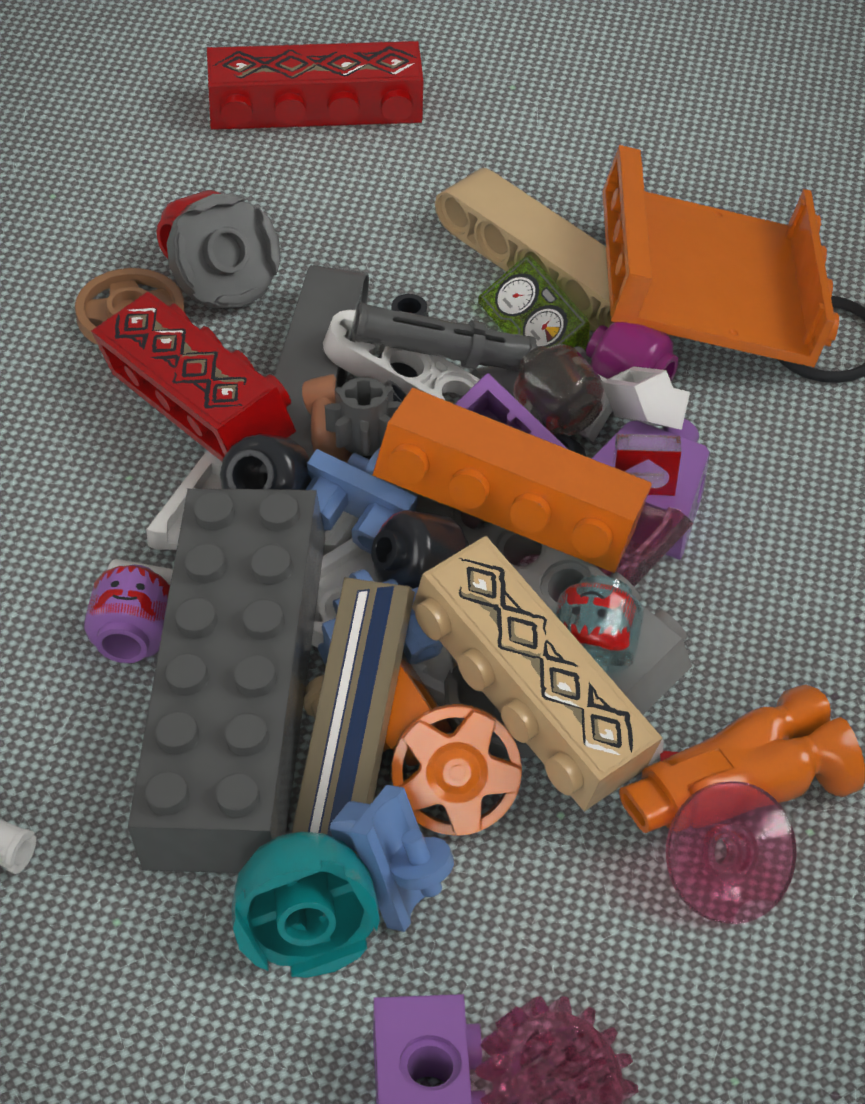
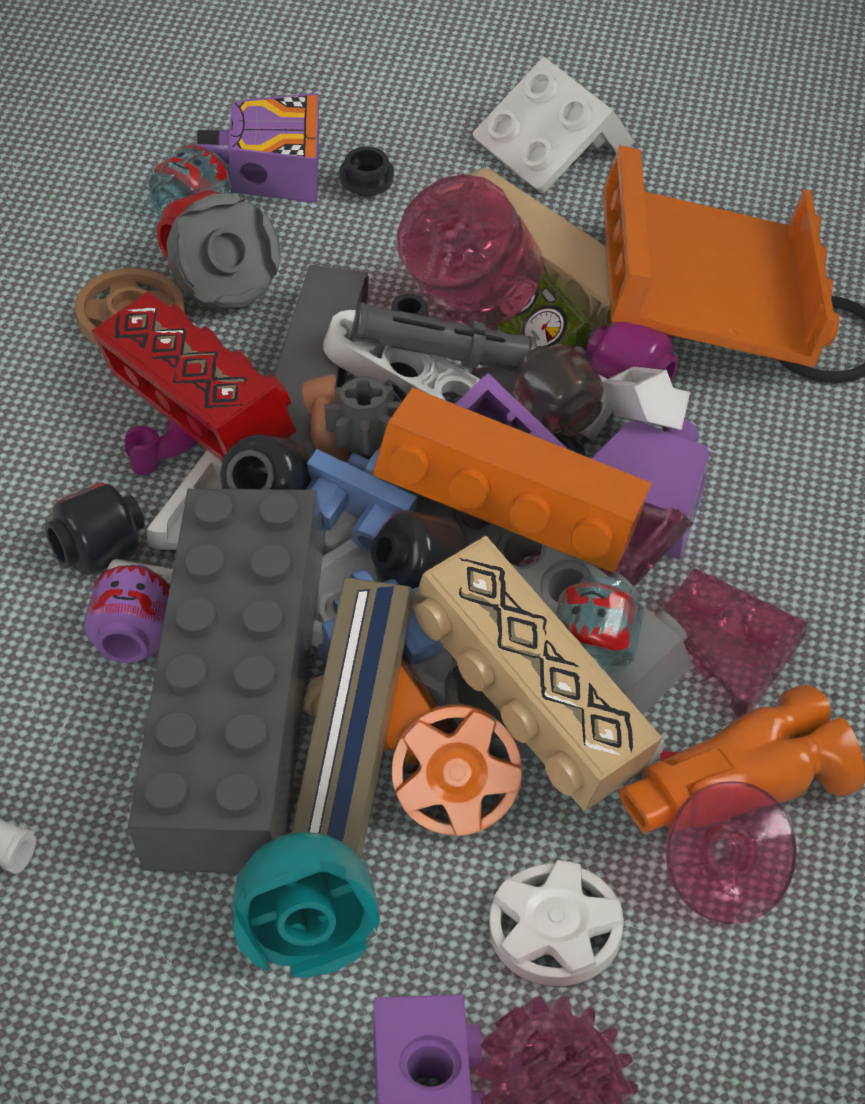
(94, 528): none -> black head
(147, 448): none -> magenta arm
(187, 173): none -> clear light blue head
(271, 146): none -> medium lavender torso
(315, 85): red brick -> none
(366, 172): none -> black plate
(397, 855): medium blue hips -> none
(470, 250): none -> clear pink wheel
(548, 126): none -> white bracket
(556, 923): none -> white wheel
(650, 458): tile -> none
(734, 636): none -> clear pink wing

